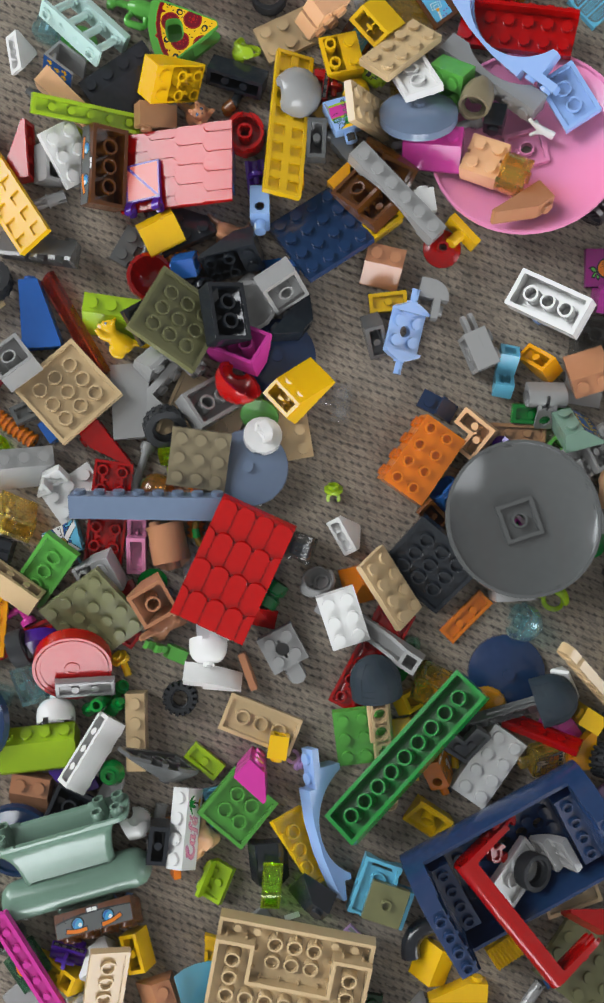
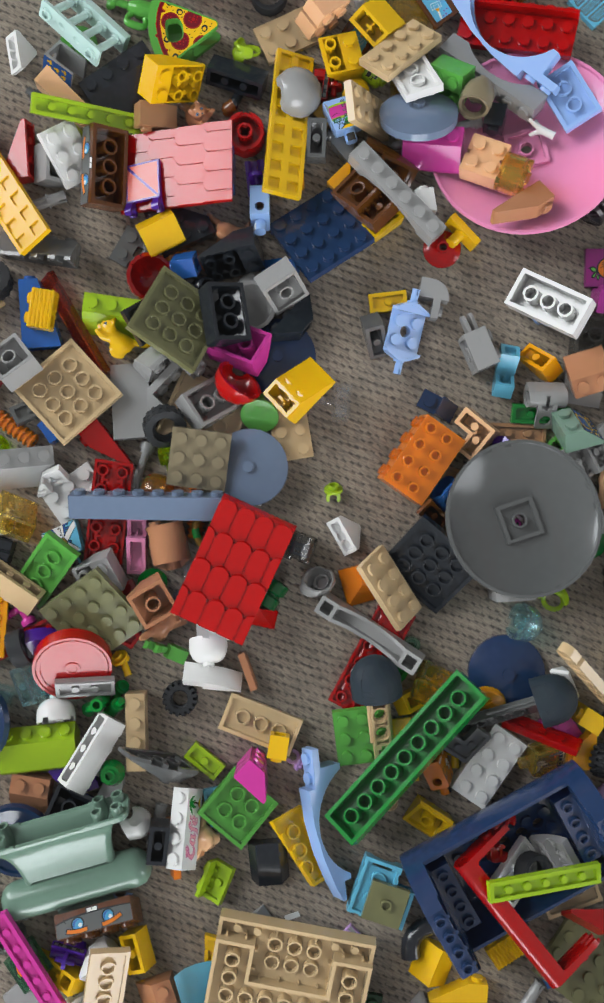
(41, 309): none -> yellow brick
(44, 32): clear light blue brick -> none
(262, 435): white tile -> none
(271, 885): clear neon green slope -> none
(284, 652): light grey brick -> none
(313, 896): black slope -> none
(342, 617): white plate -> none
(383, 267): nougat slope -> none
(465, 616): orange tile -> none
(543, 882): none -> lime plate

